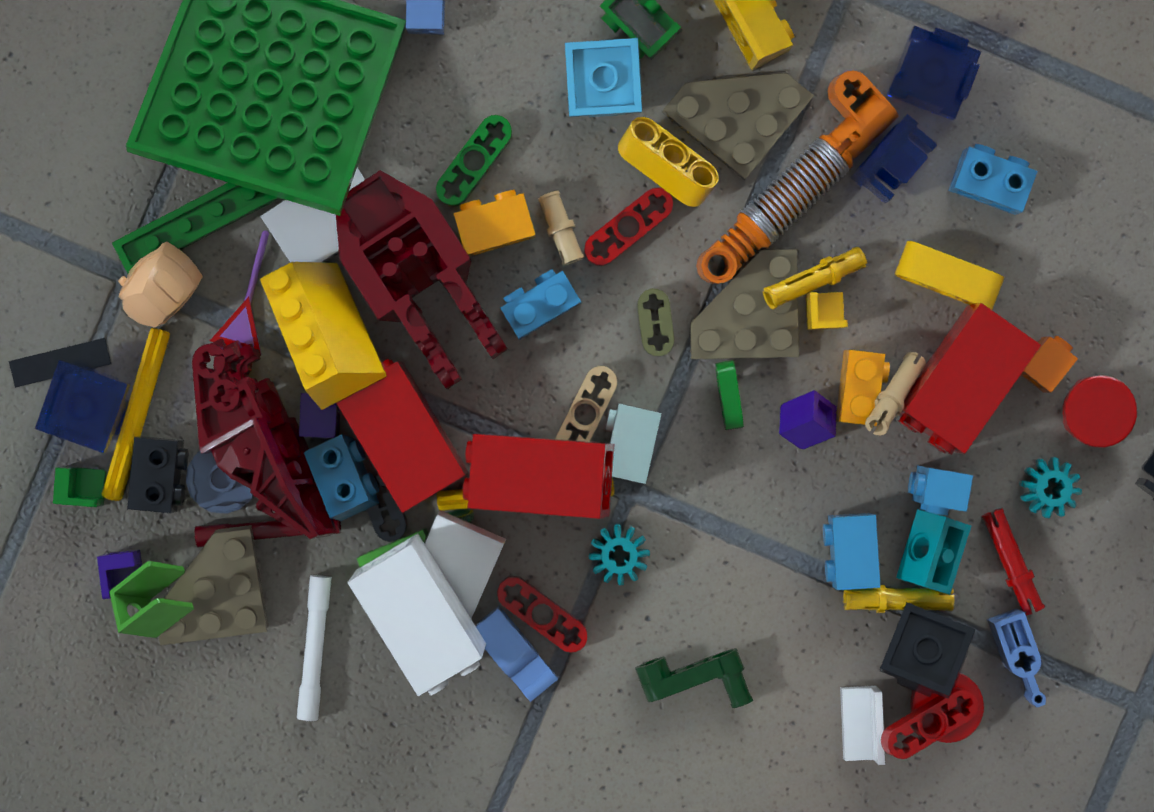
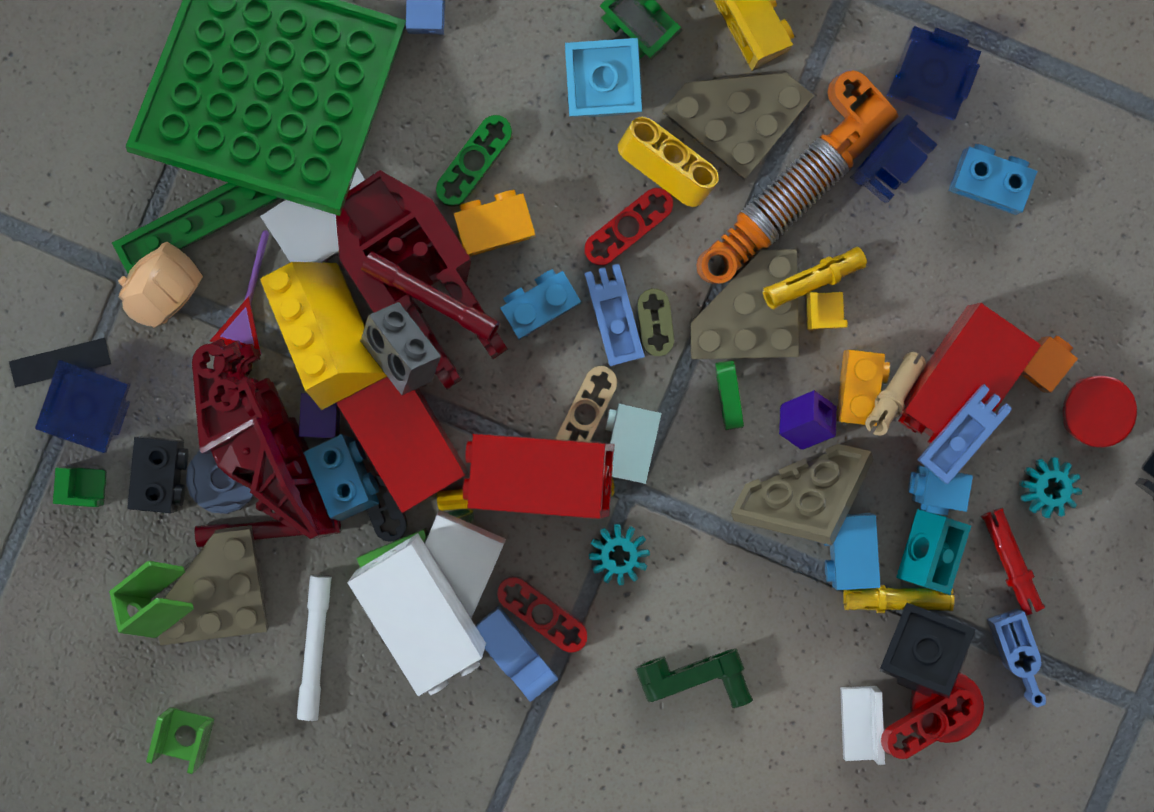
(115, 568): dark purple panel -> none
(135, 413): yellow axle -> none
(165, 740): none -> bright green piece
(400, 348): none -> dark grey brick
(466, 316): none -> dark red piece
(560, 228): tan pin -> none
(614, 317): none -> medium blue hinge
(806, 496): none -> dark tan plate
(948, 275): yellow beam -> none
(963, 435): none -> medium blue hinge

